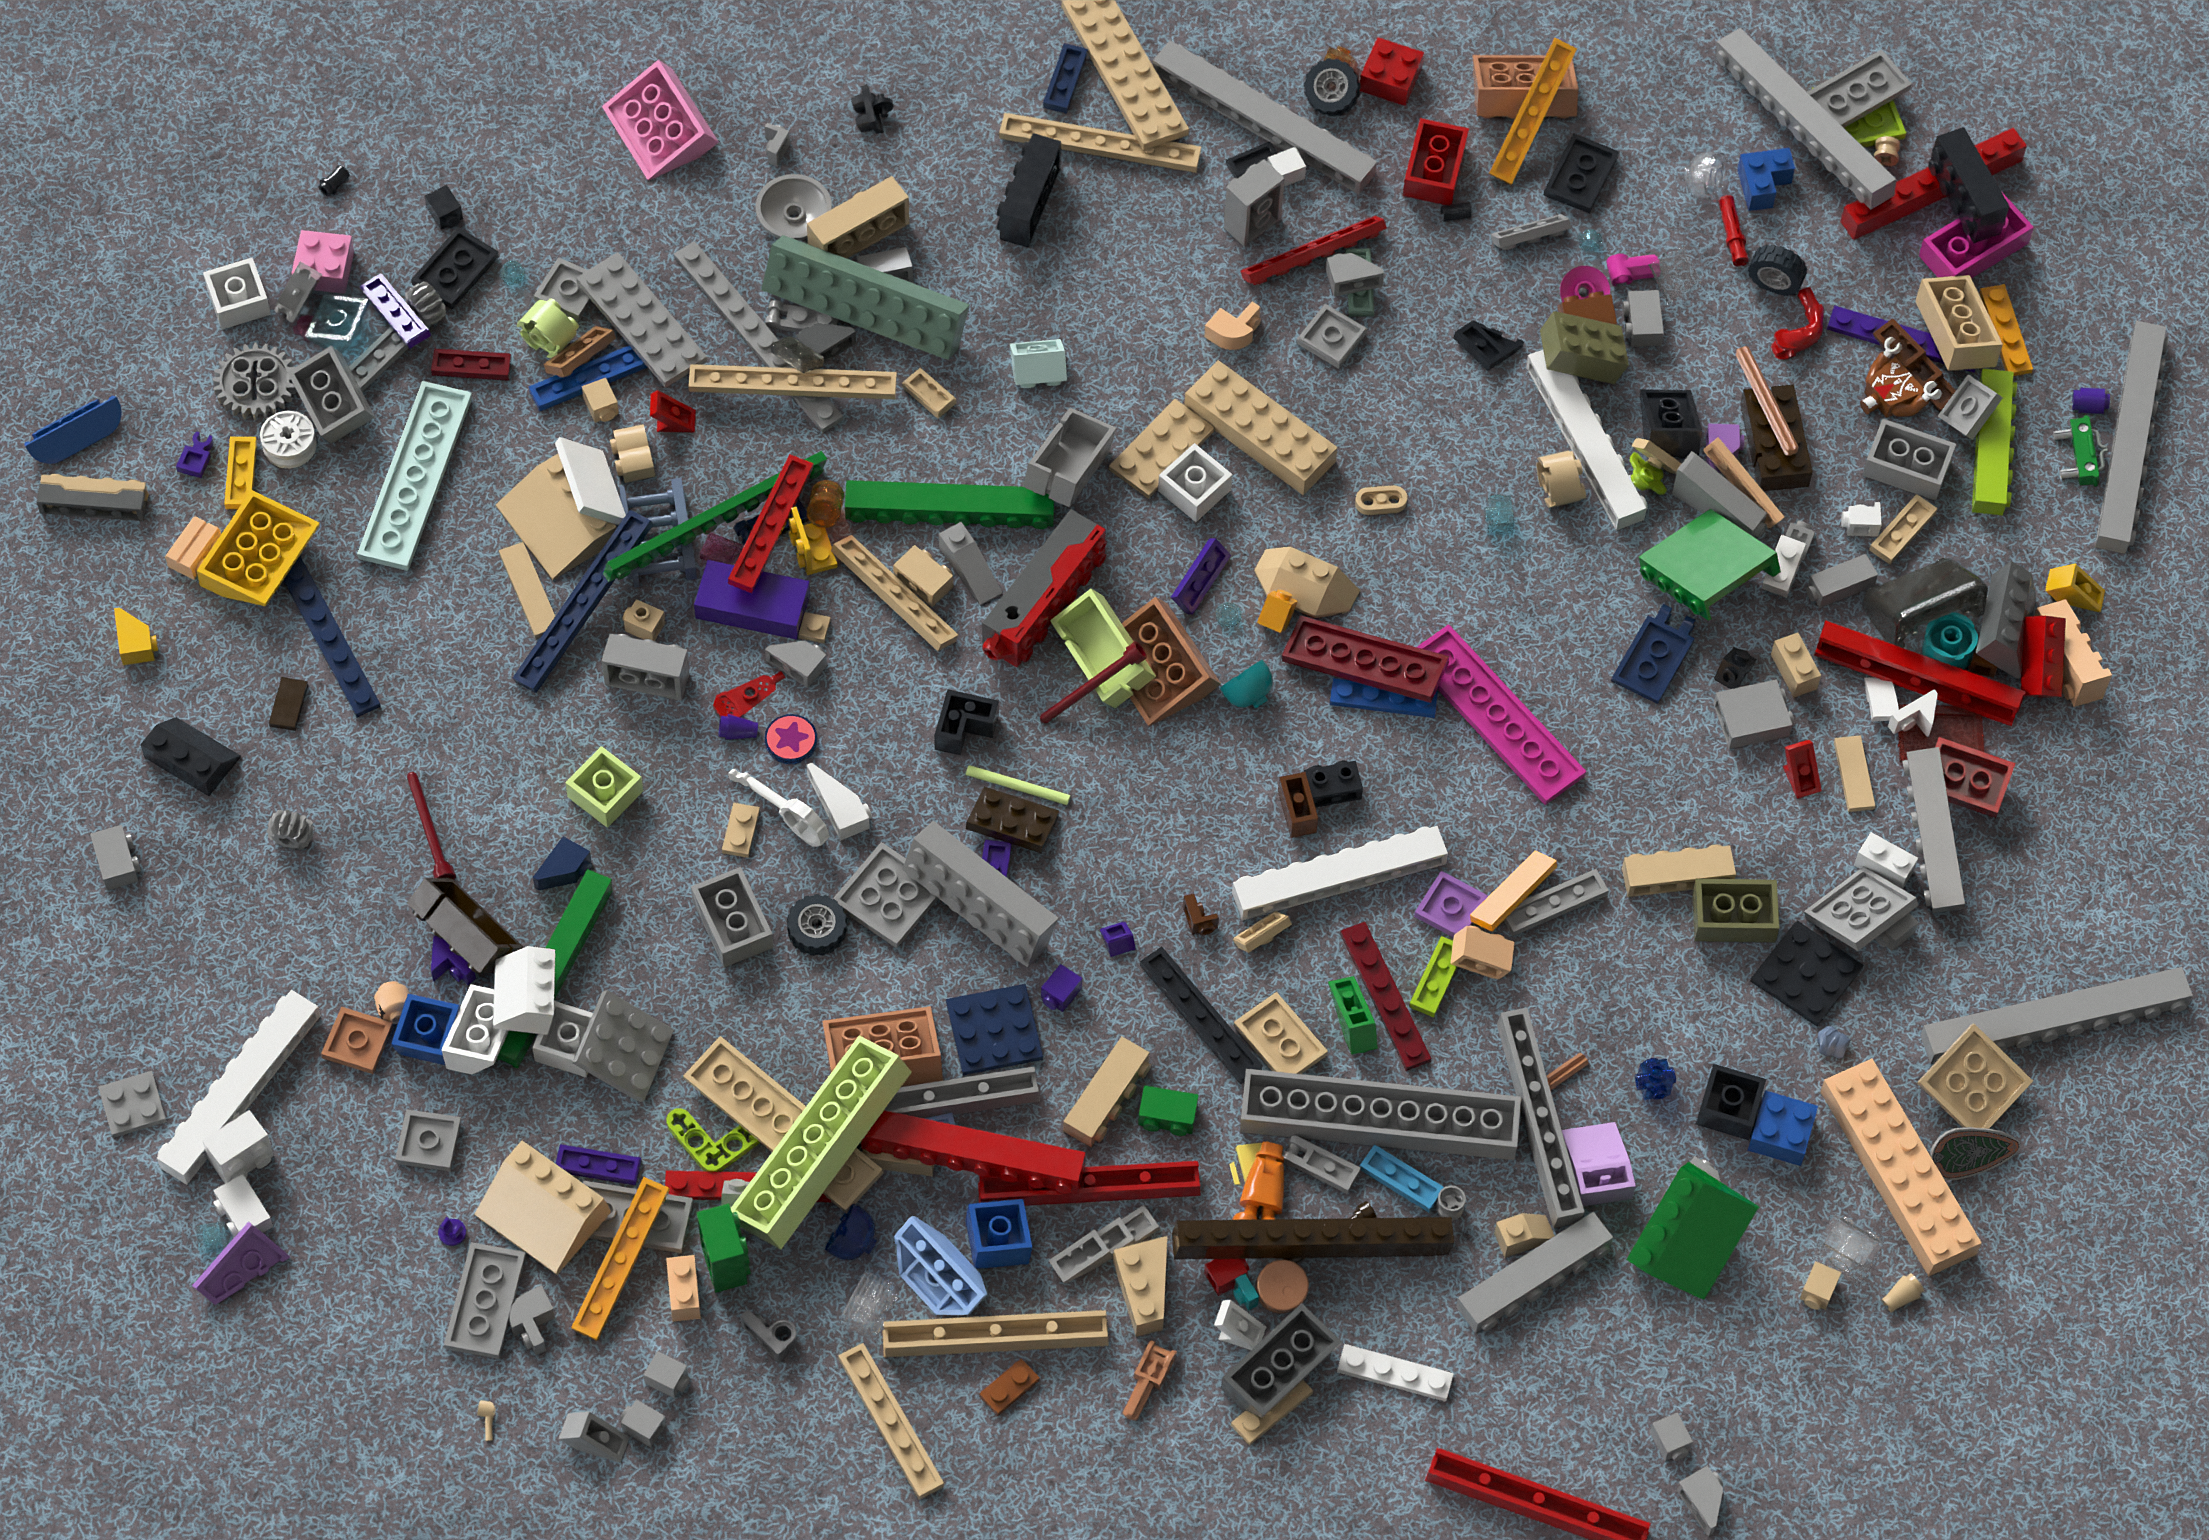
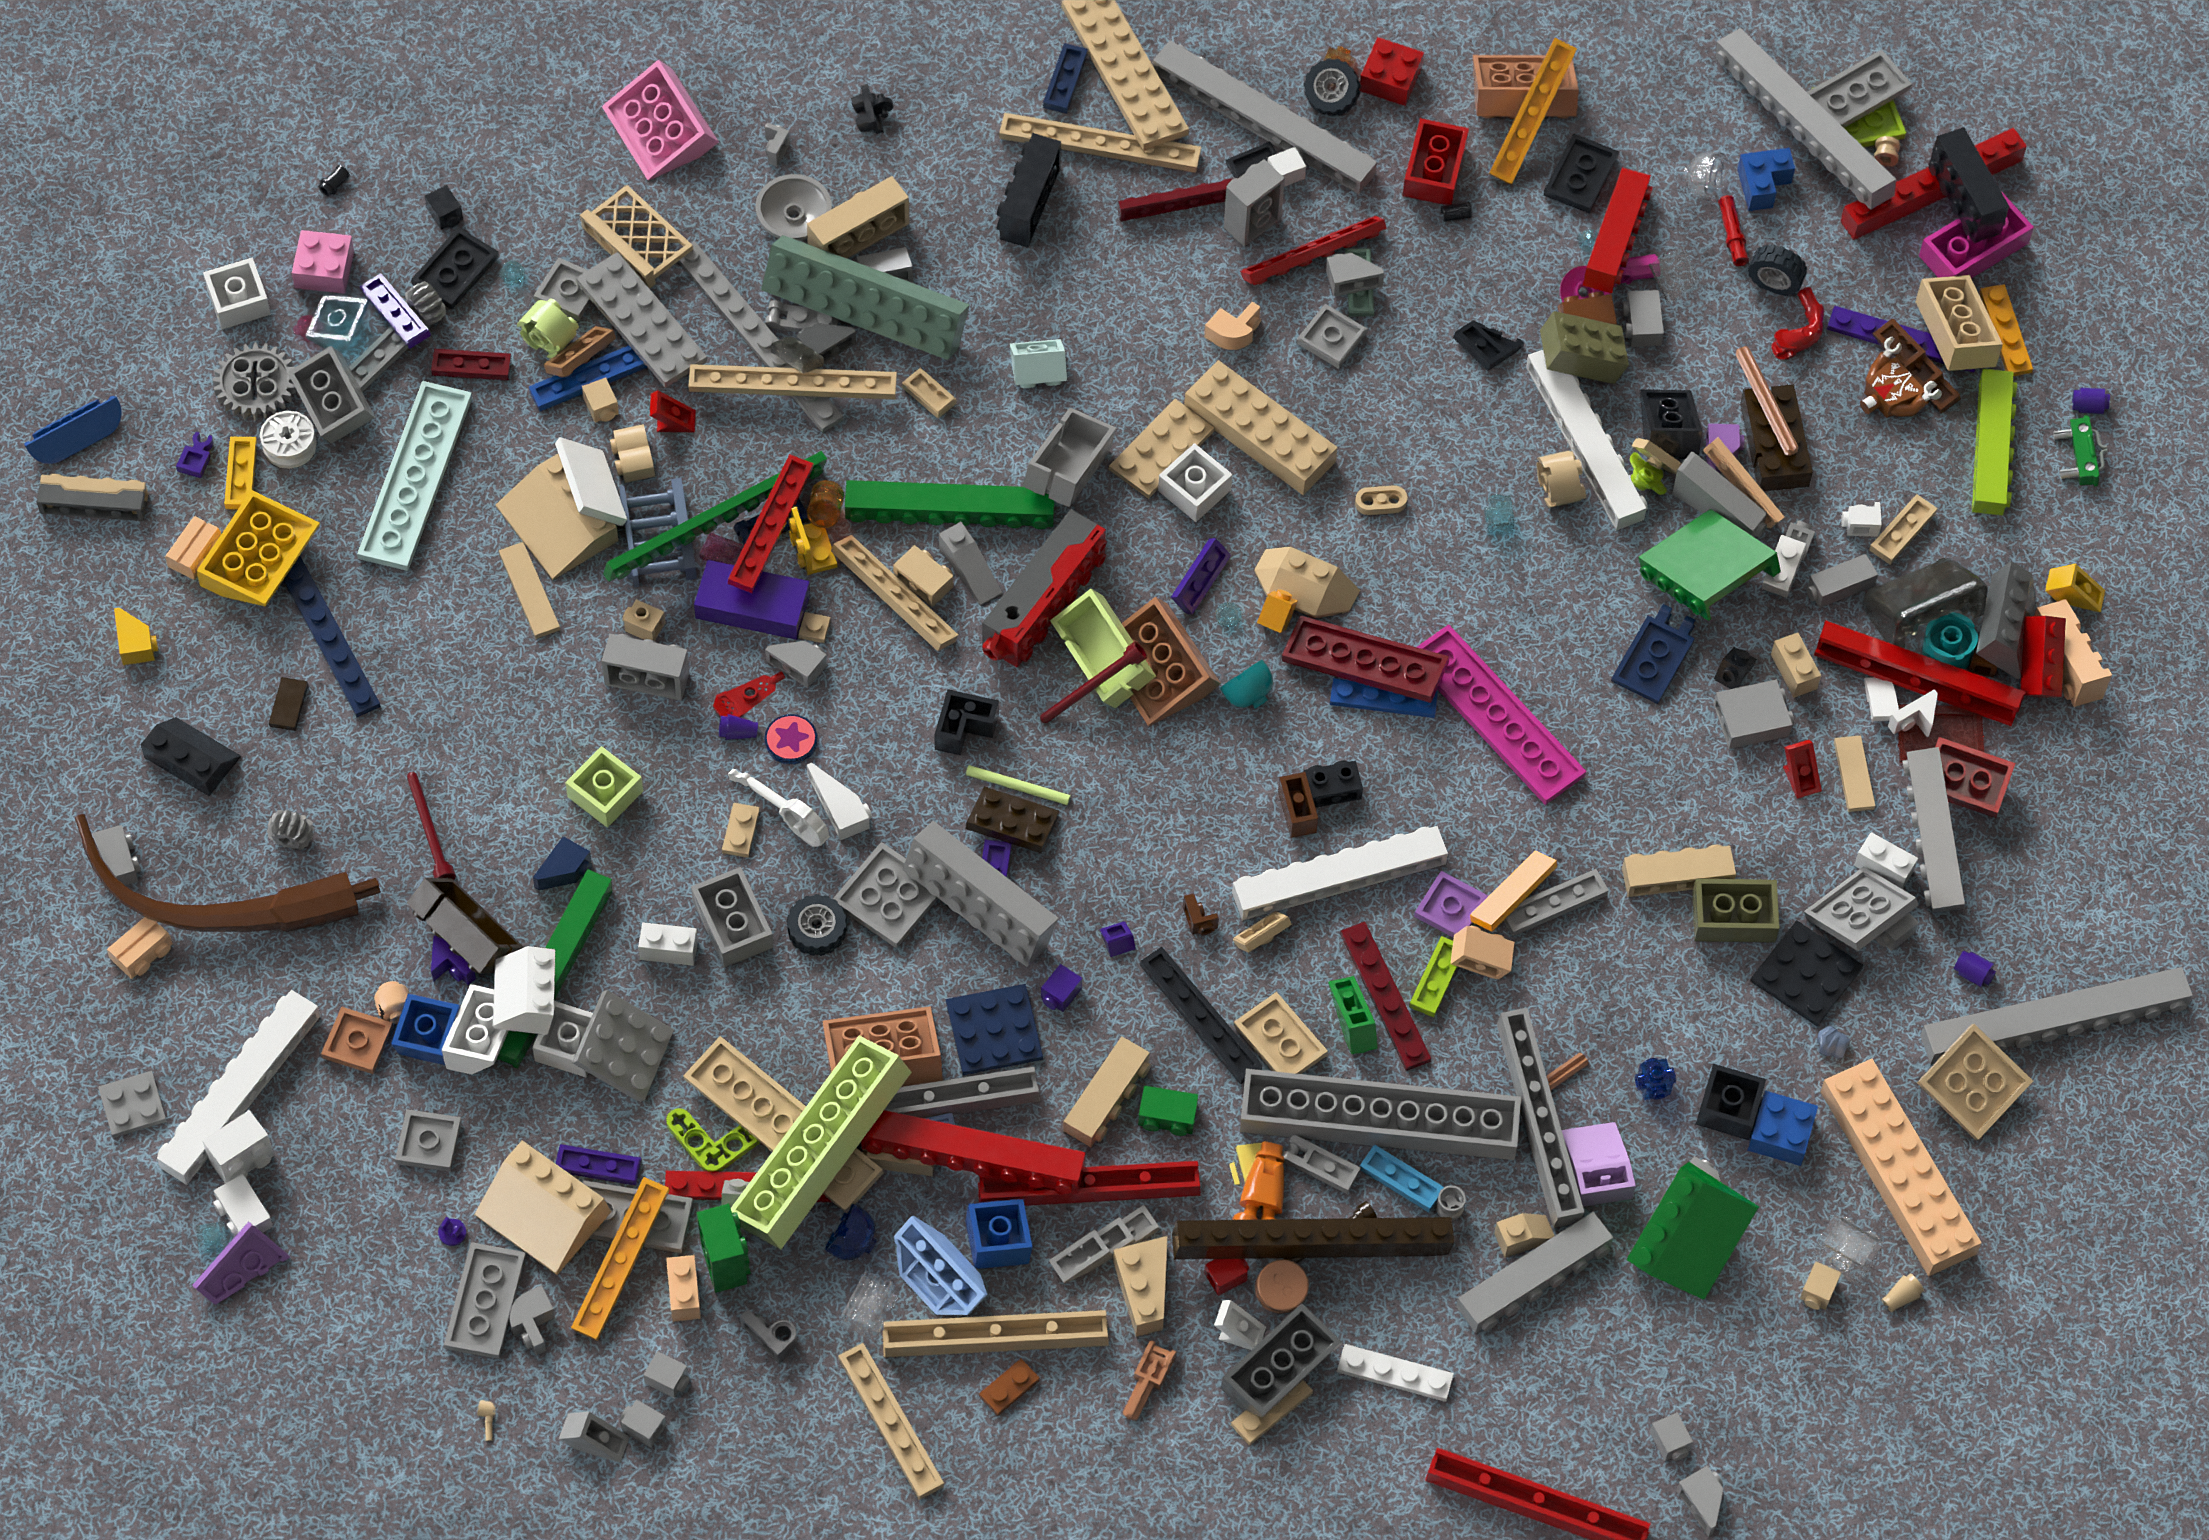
(140, 947): none -> light nougat brick
(288, 910): none -> reddish brown piece
(297, 291): light grey hinge -> none
(579, 604): dark blue plate -> none
(614, 243): none -> tan fence
(668, 944): none -> white brick
(1172, 201): none -> dark red plate
(1245, 1292): teal plate -> none
(1531, 232): light grey plate -> none
(1617, 230): none -> red brick
(1909, 459): light grey brick -> none
(1970, 407): light grey plate -> none
(1971, 1151): shield -> none
(1975, 968): none -> dark purple brick
(2131, 436): light grey brick -> none

